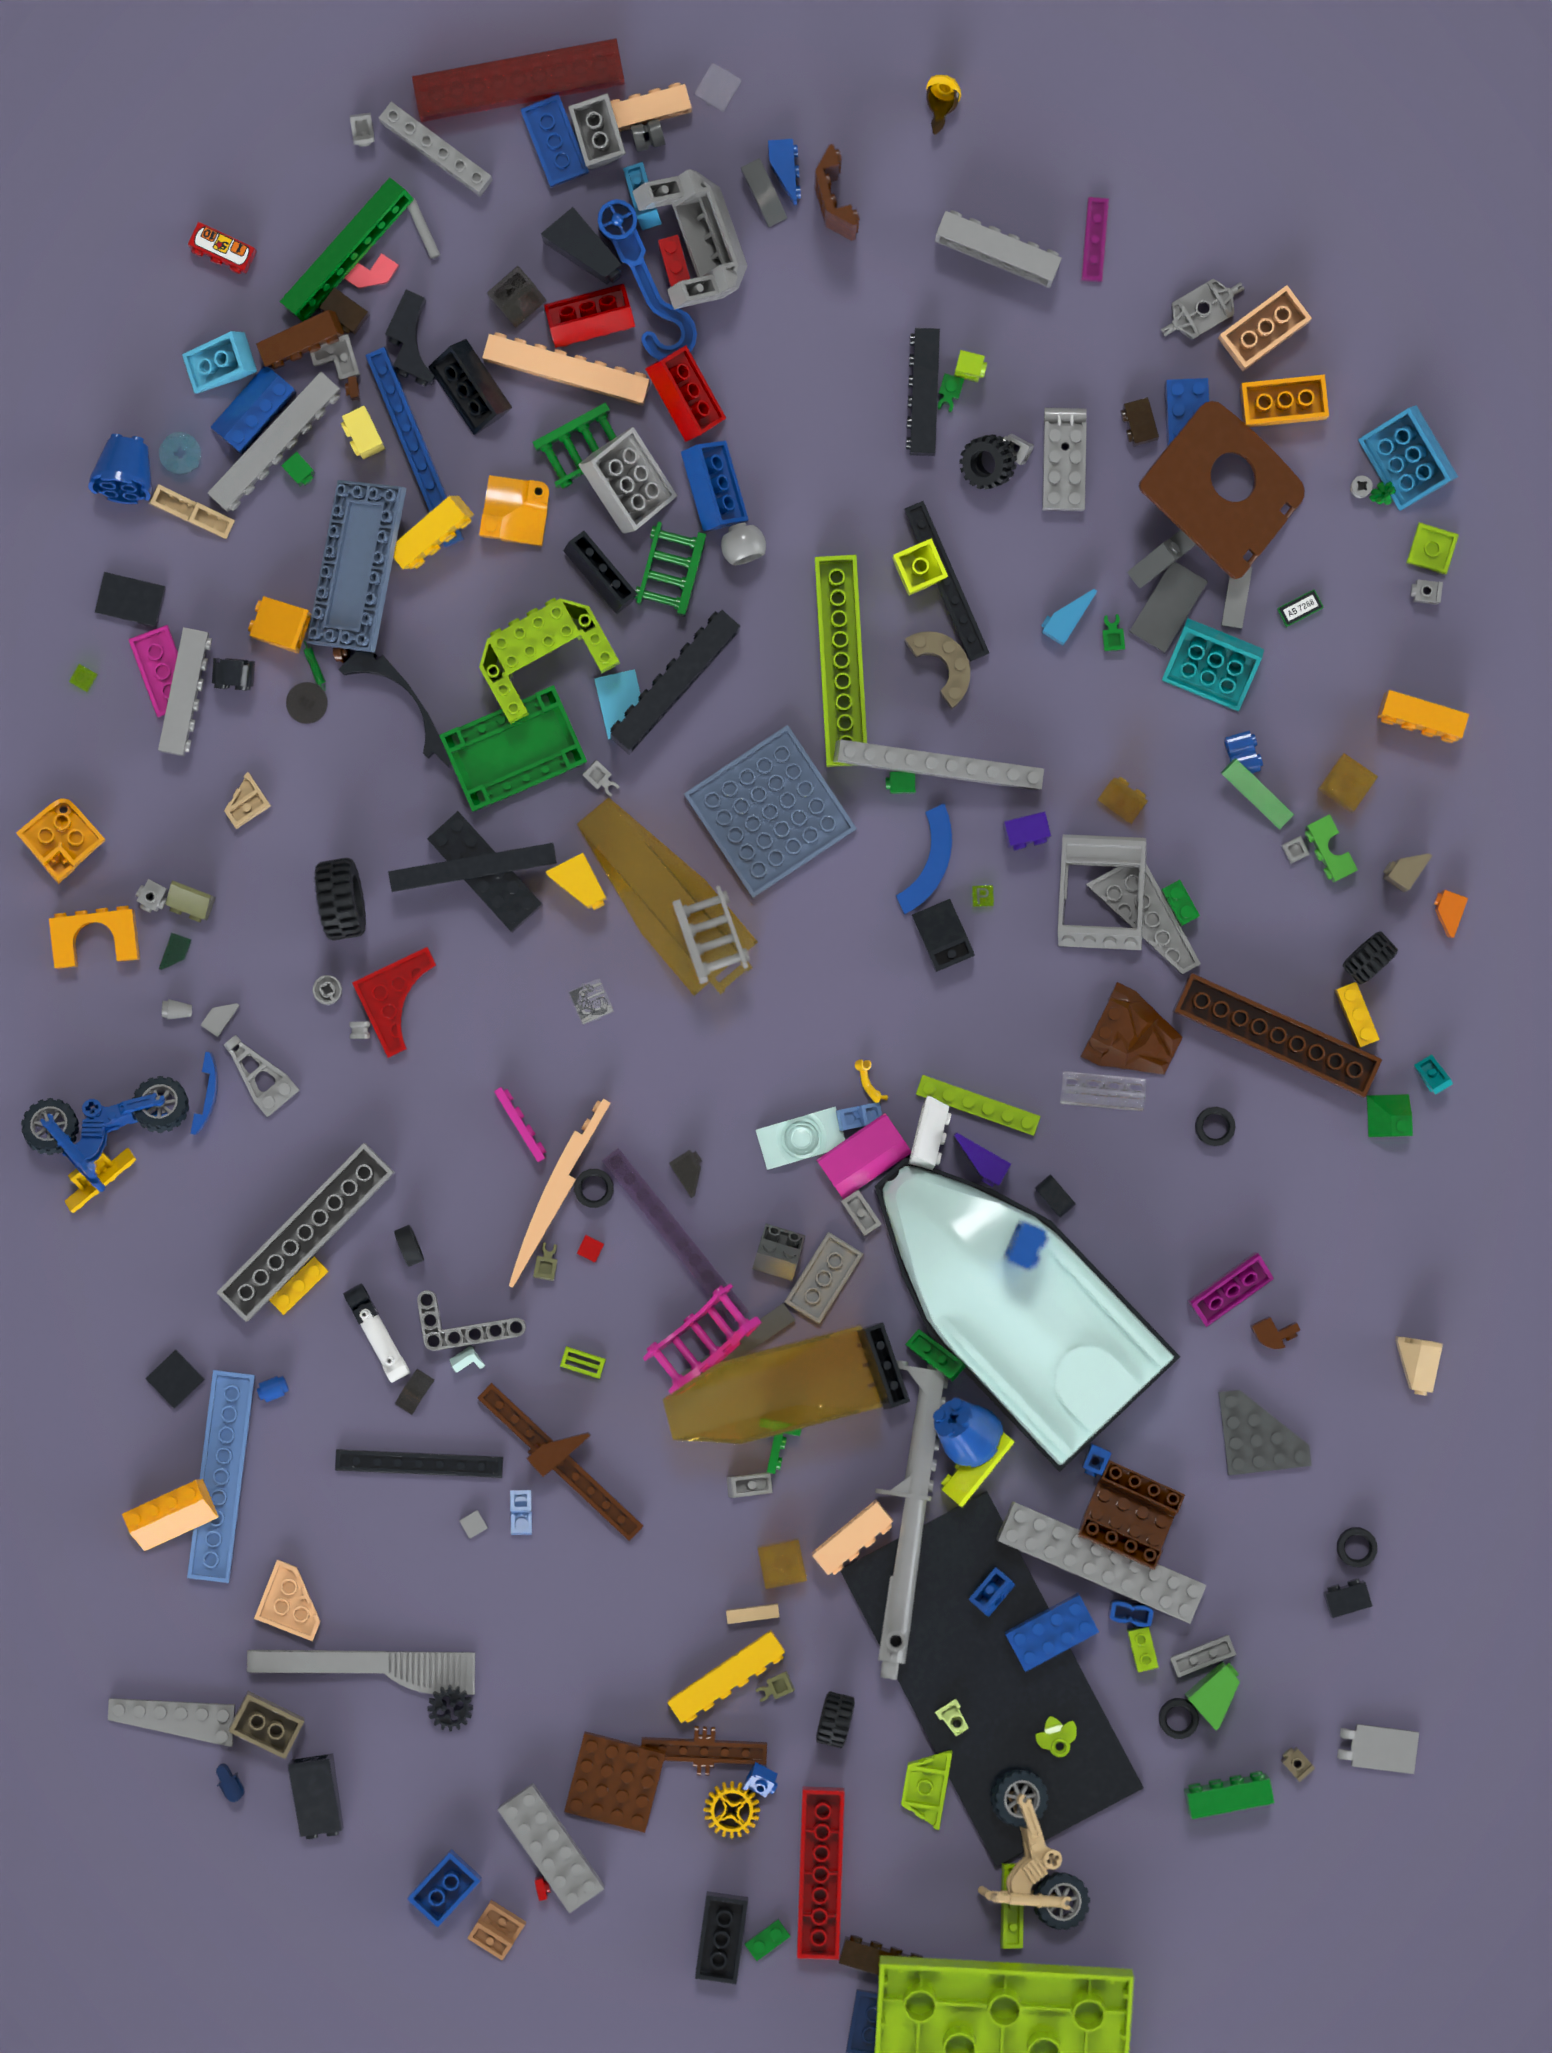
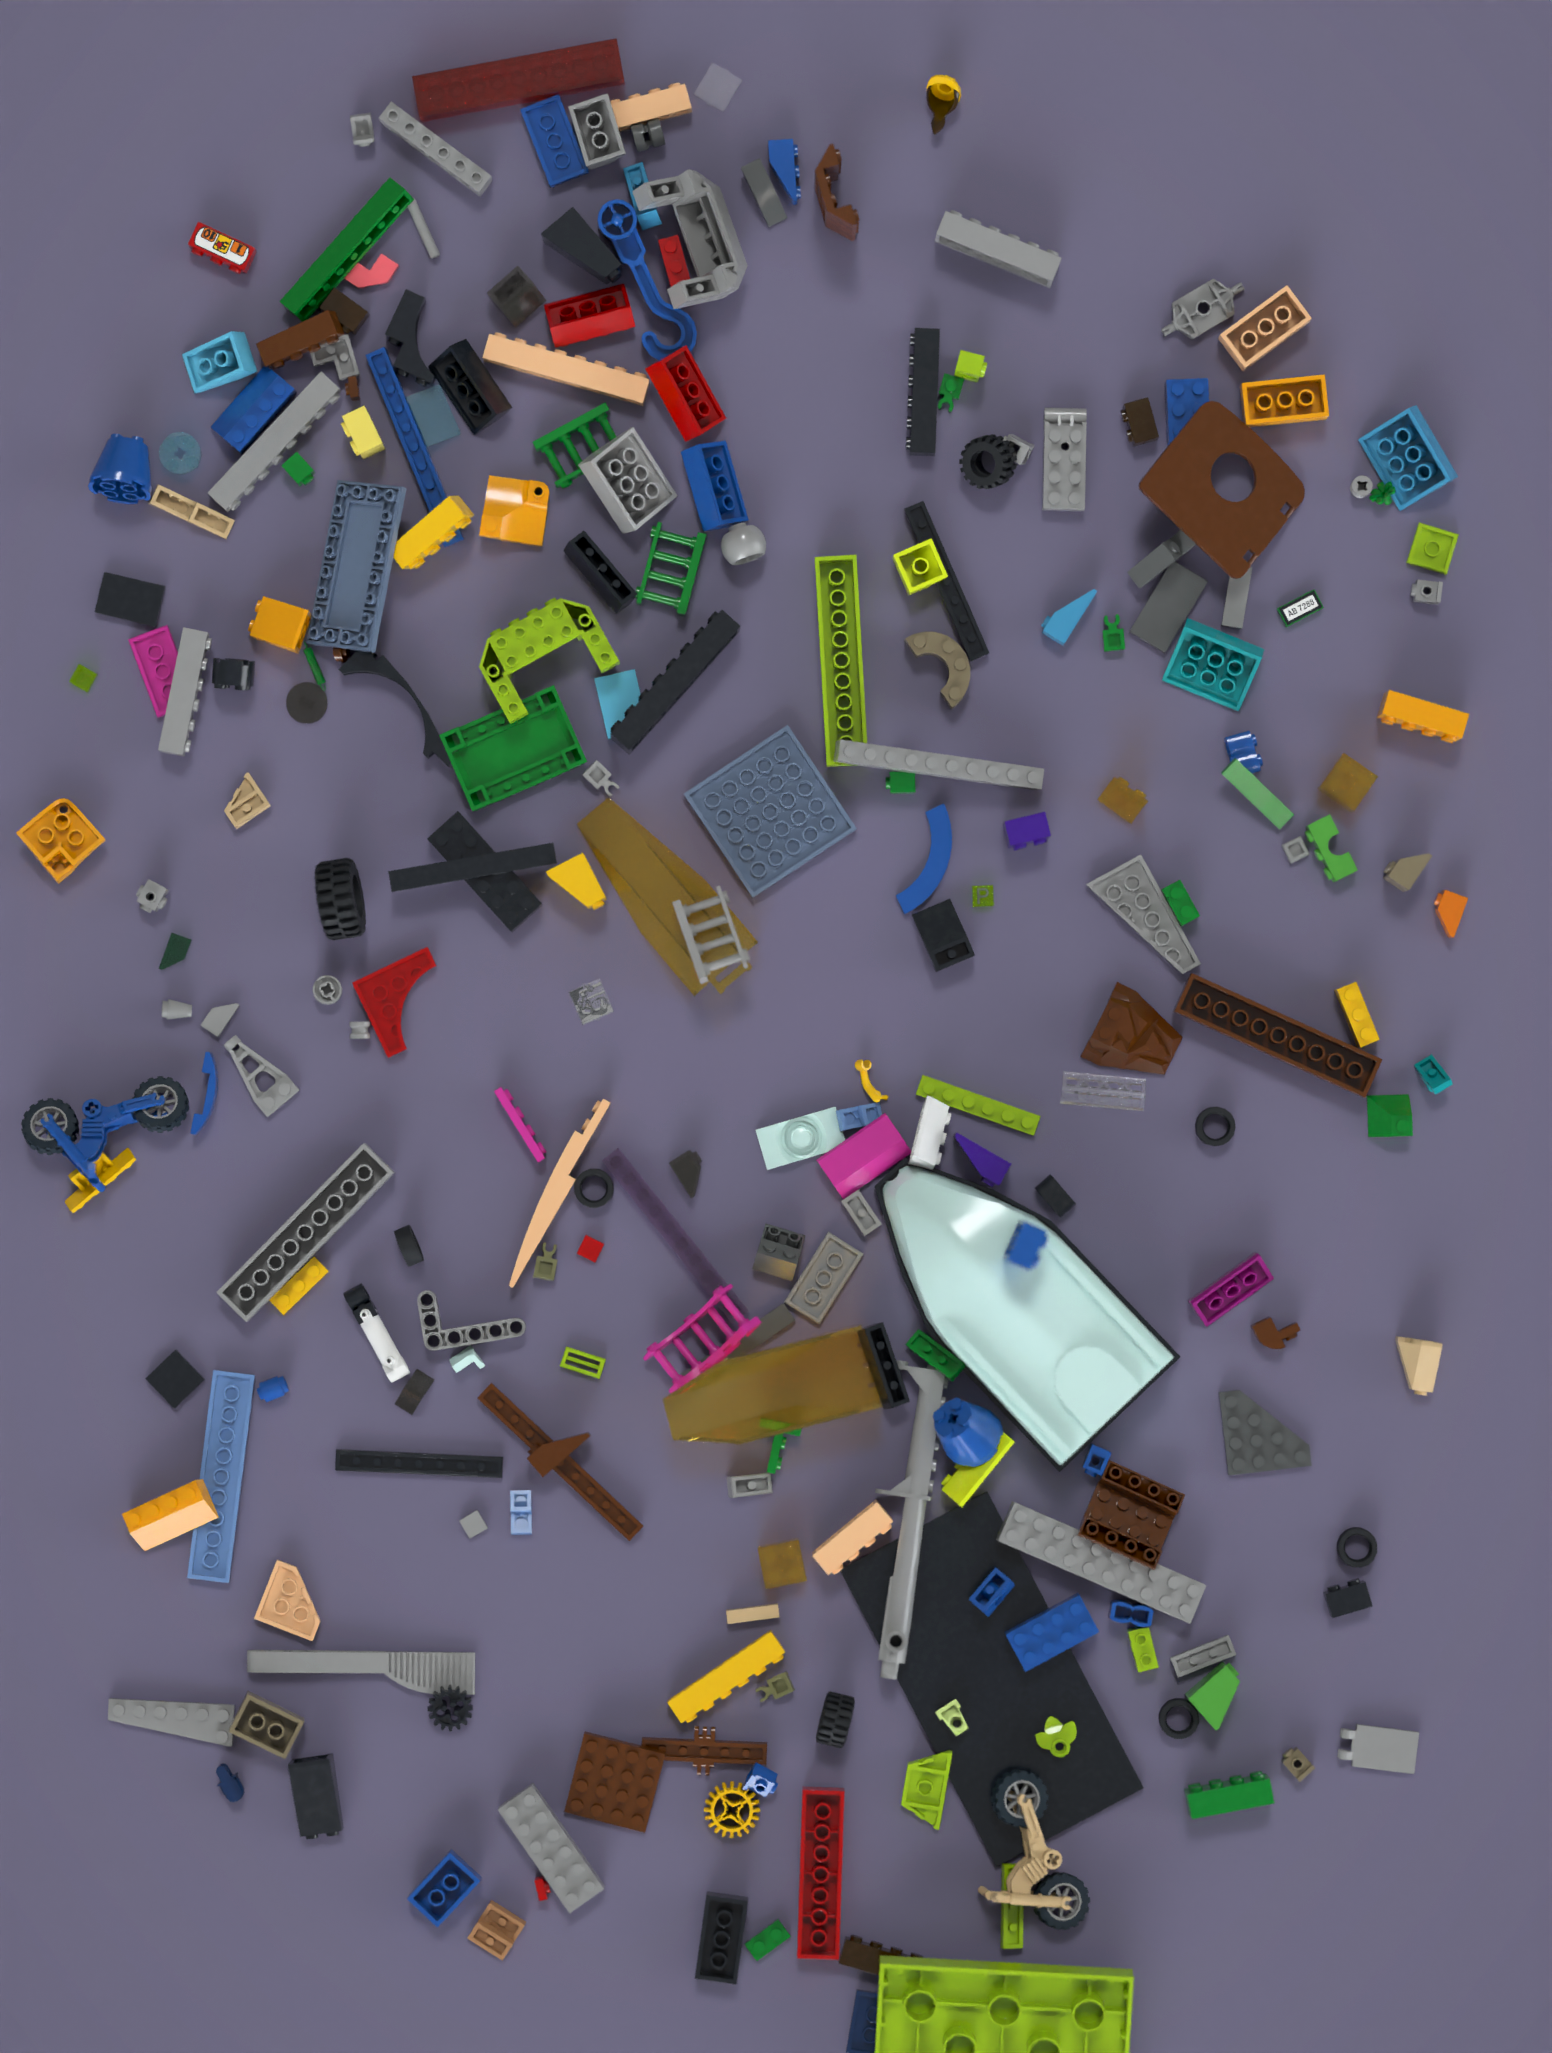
(66, 928): light orange arch -> none
(190, 901): olive slope -> none
(433, 415): none -> clear light blue piece
(1095, 239): magenta tile -> none
(1102, 852): light grey window -> none
(1370, 957): black tyre -> none

